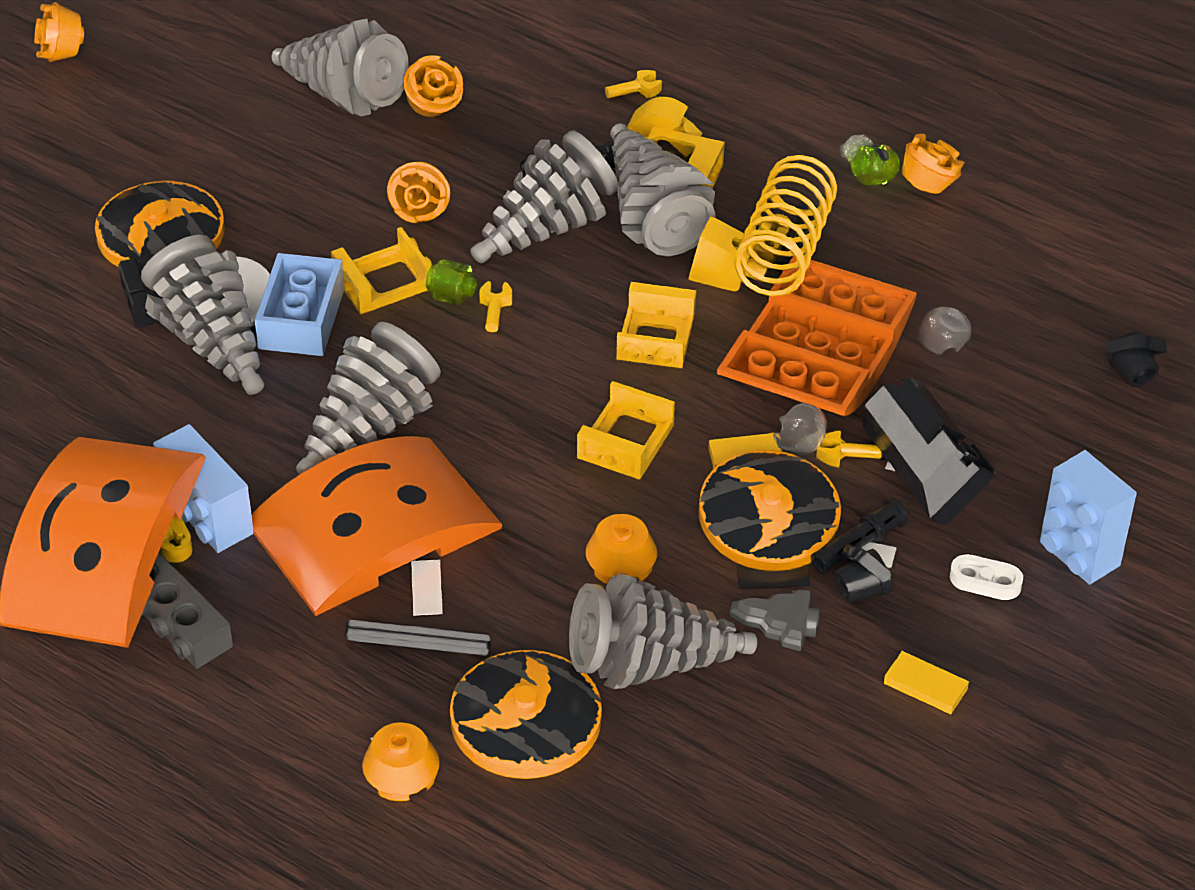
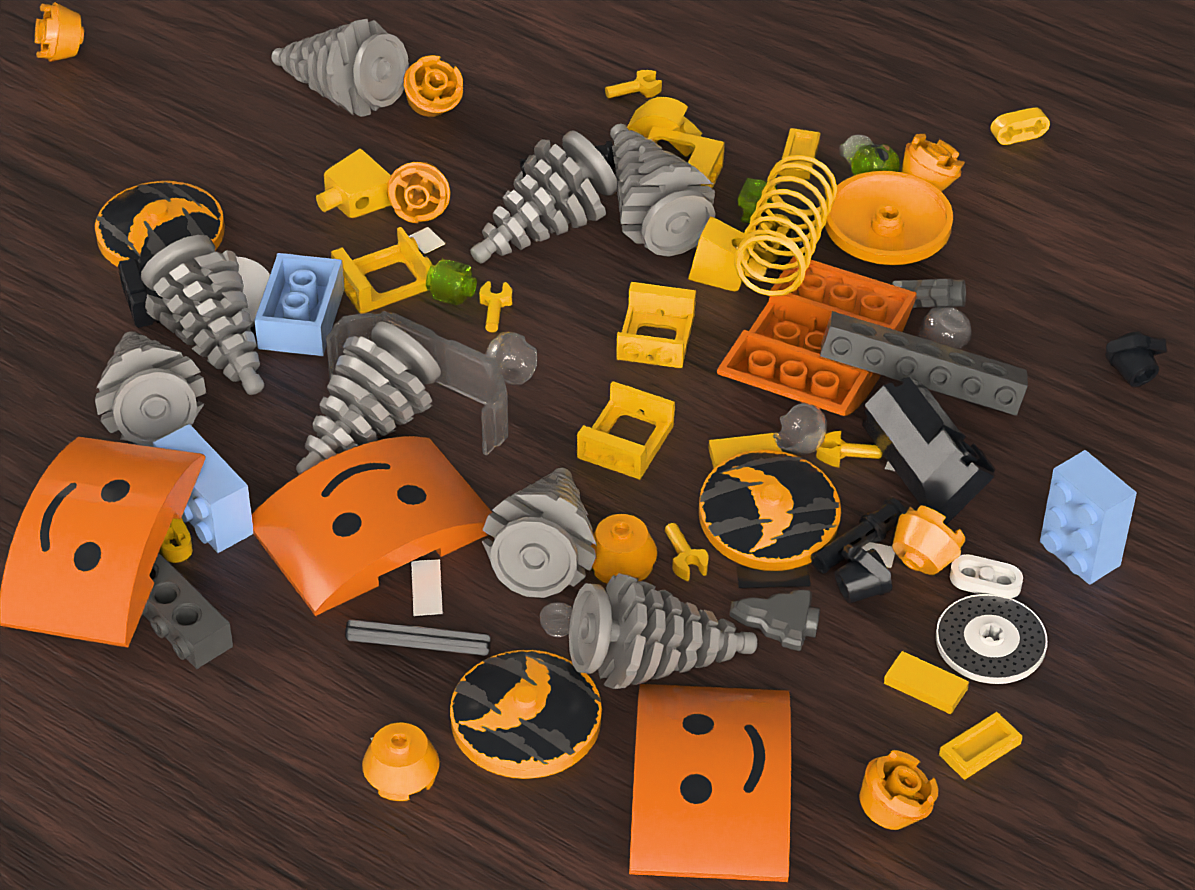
(148, 390): none -> light grey plant
(355, 186): none -> yellow torso
(427, 240): none -> white sticker
(460, 367): none -> clear windscreen
(515, 357): none -> clear hair
(541, 537): none -> light grey plant
(556, 619): none -> clear plate
(686, 555): none -> yellow bar
(712, 783): none -> orange slope
(750, 196): none -> clear neon green plate
(800, 143): none -> yellow tile
(889, 218): none -> light orange dish
(897, 791): none -> light orange cone
(926, 541): none -> light orange cone
(928, 362): none -> dark grey brick
(936, 292): none -> dark grey rock
(980, 745): none -> yellow tile
(1010, 658): none -> piece
(1020, 126): none -> yellow beam

